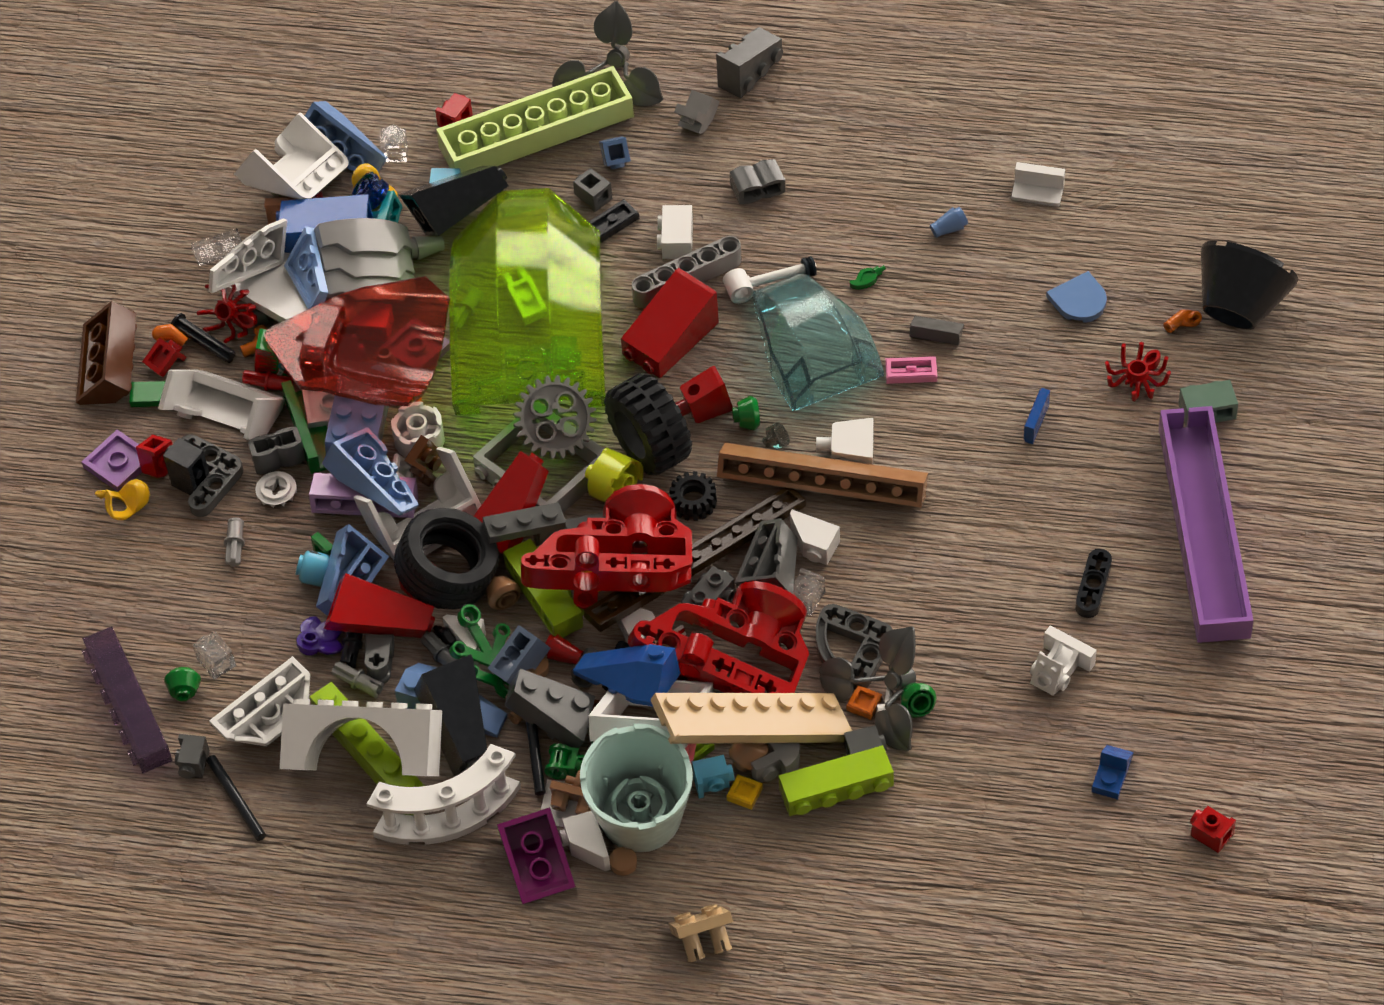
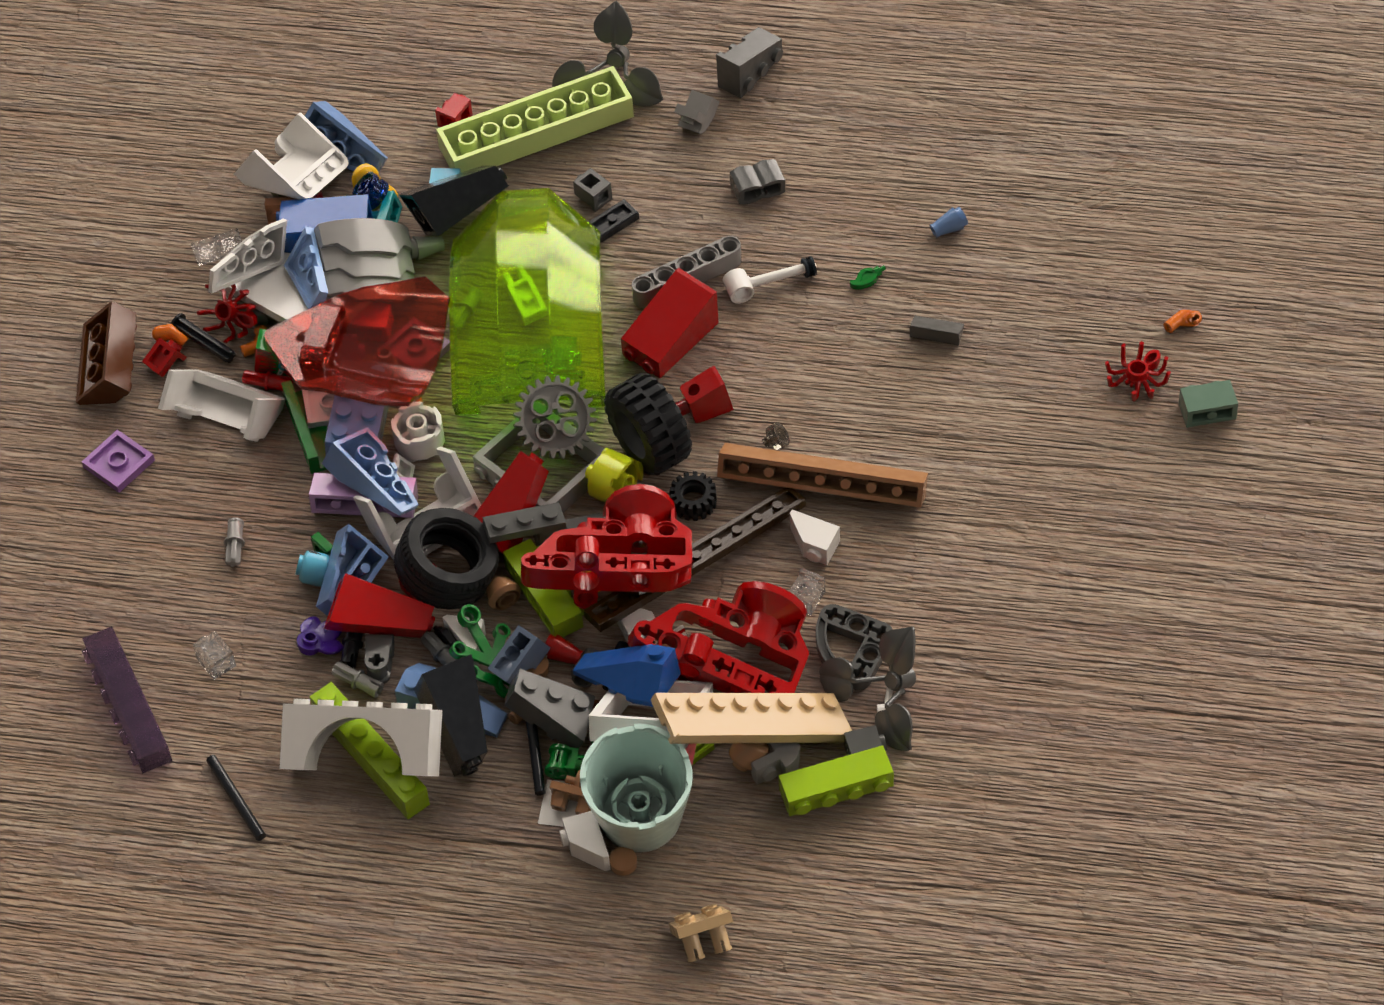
(134, 495): yellow piece -> none
(146, 393): green tile -> none
(151, 455): red brick -> none
(182, 683): green cone -> none
(185, 466): black brick -> none
(192, 756): dark grey brick -> none
(217, 473): dark grey beam -> none
(258, 712): white wedge -> none
(269, 482): white gear -> none
(277, 450): dark grey brick -> none
(394, 138): clear brick -> none
(423, 460): reddish brown bracket -> none
(481, 783): white fence -> none
(536, 855): magenta slope -> none
(615, 152): medium blue brick -> none
(677, 231): white brick -> none
(711, 586): dark grey brick -> none
(712, 774): medium azure brick -> none
(744, 792): yellow tile -> none
(747, 413): green cone -> none
(771, 556): dark grey wedge -> none
(813, 341): clear light blue windscreen -> none
(849, 441): white torso -> none
(864, 702): orange tile -> none
(911, 373): bright pink tile -> none
(918, 699): green cone -> none
(1036, 415): blue tile -> none
(1038, 184): white panel -> none
(1066, 654): white tile -> none
(1079, 298): medium blue tile -> none
(1091, 573): black beam -> none
(1112, 771): blue slope -> none
(1205, 525): medium lavender piece -> none
(1212, 828): red brick -> none
(1242, 284): black cone -> none

